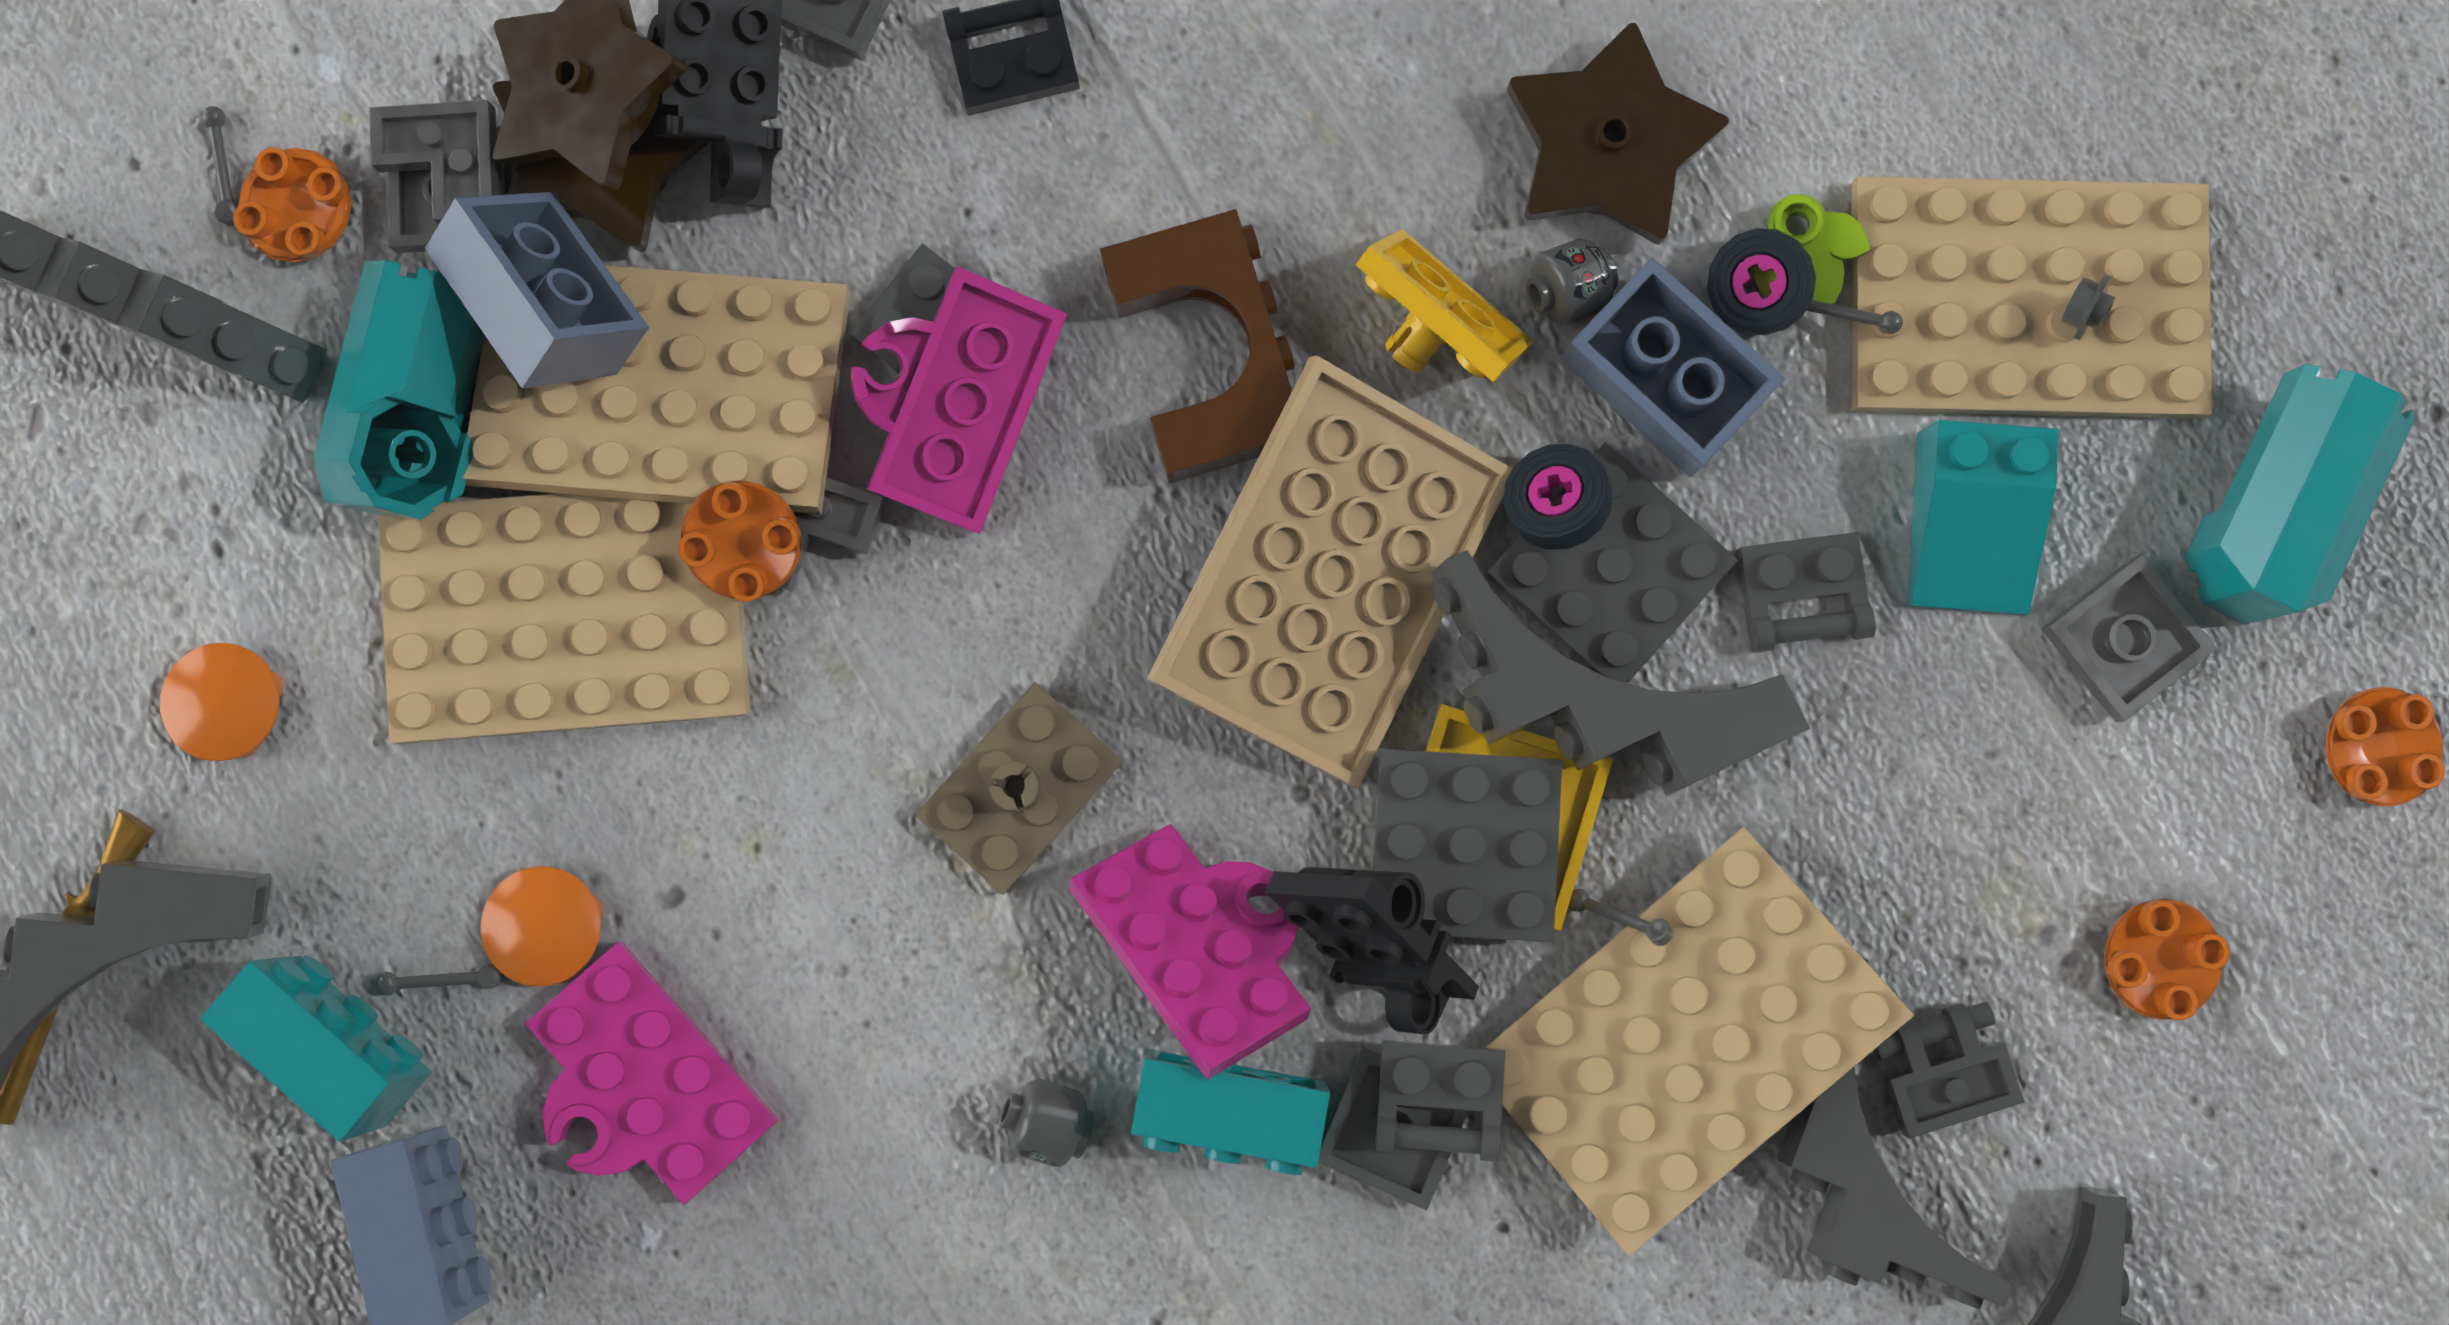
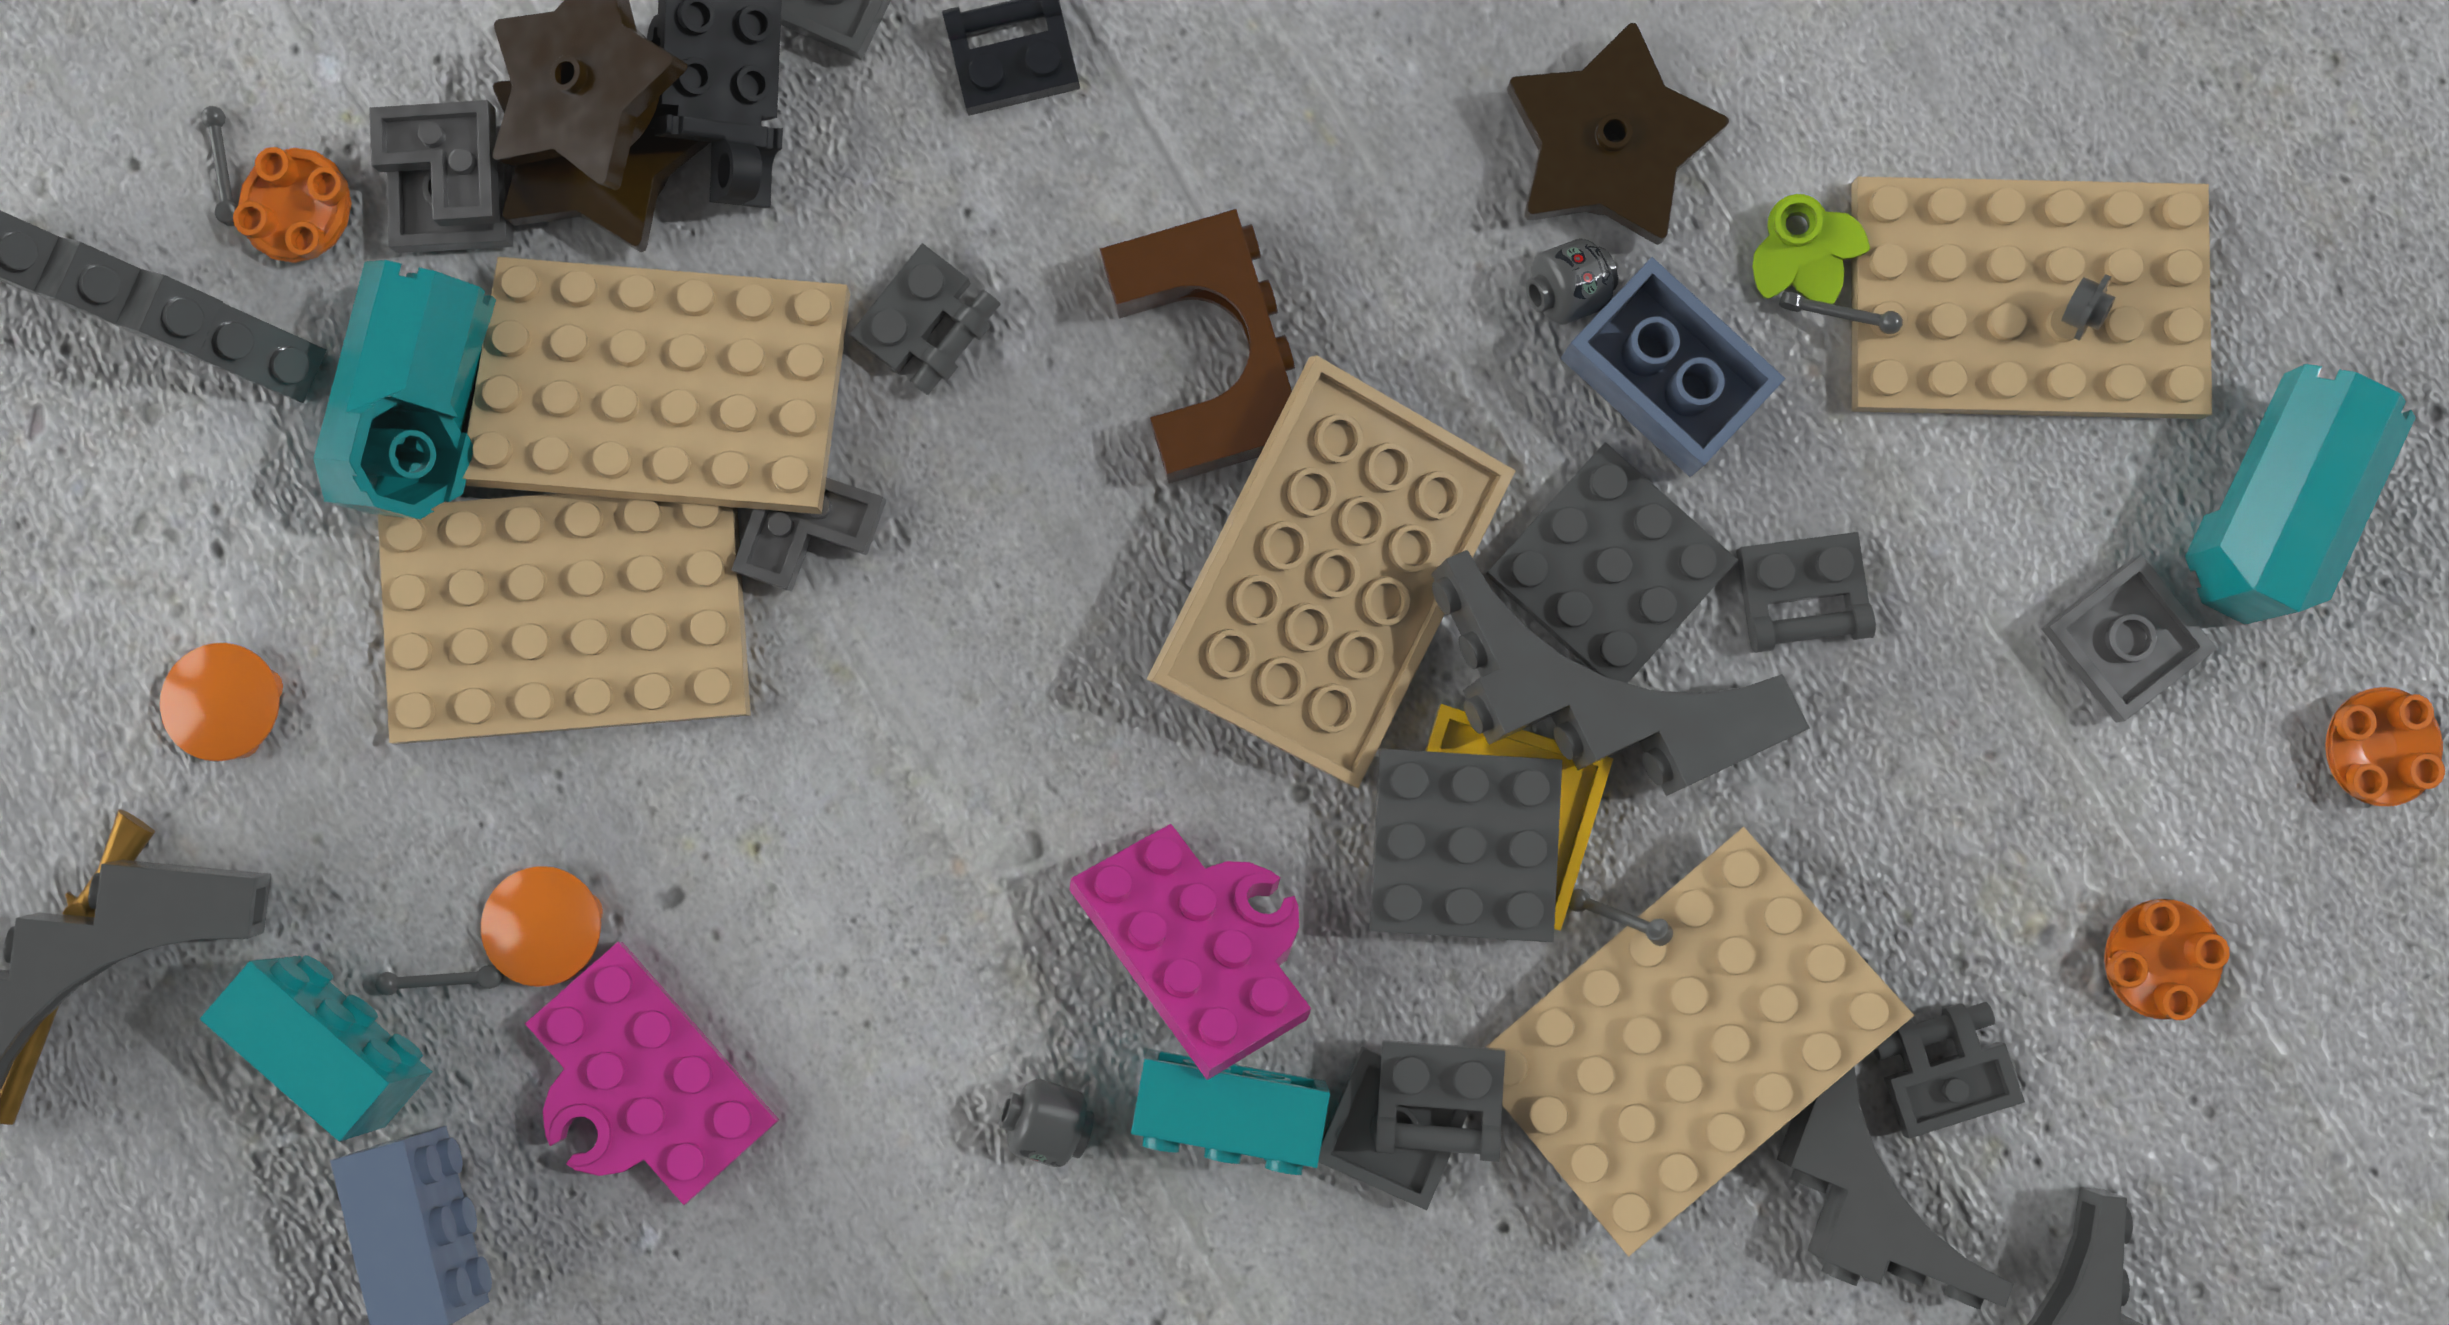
(536, 288): sand blue brick -> none
(740, 540): orange dish -> none
(956, 396): dark pink plate -> none
(1019, 788): dark tan plate -> none
(1377, 938): black plate -> none
(1440, 310): yellow plate -> none
(1582, 507): black bush -> none
(1790, 291): black bush -> none
(1980, 515): teal slope -> none

